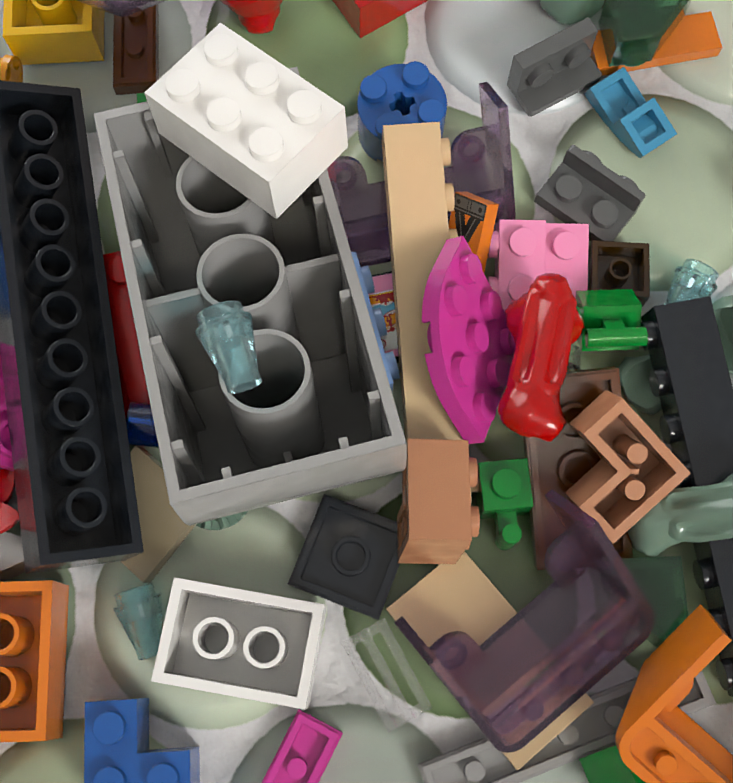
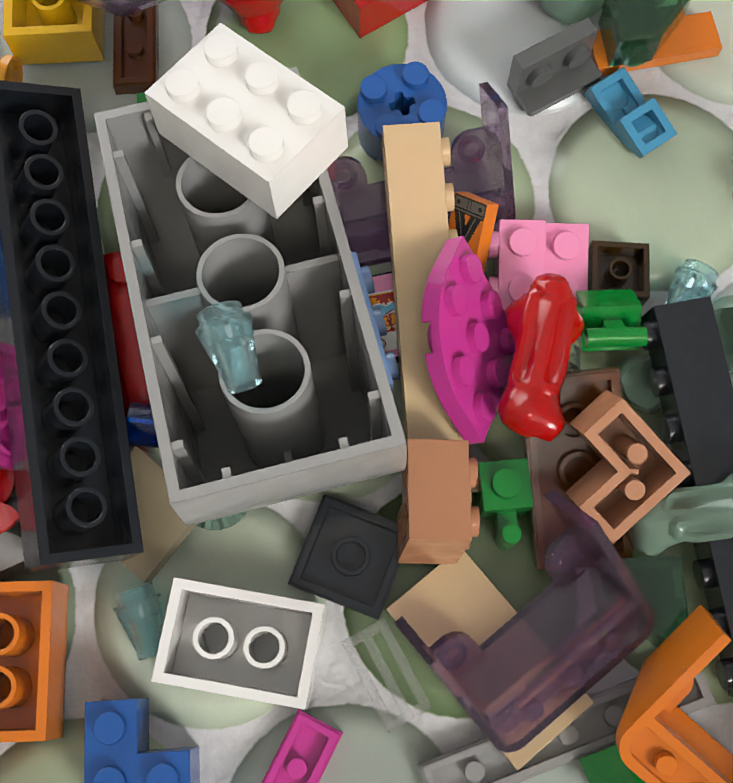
(590, 194): dark grey bracket -> none

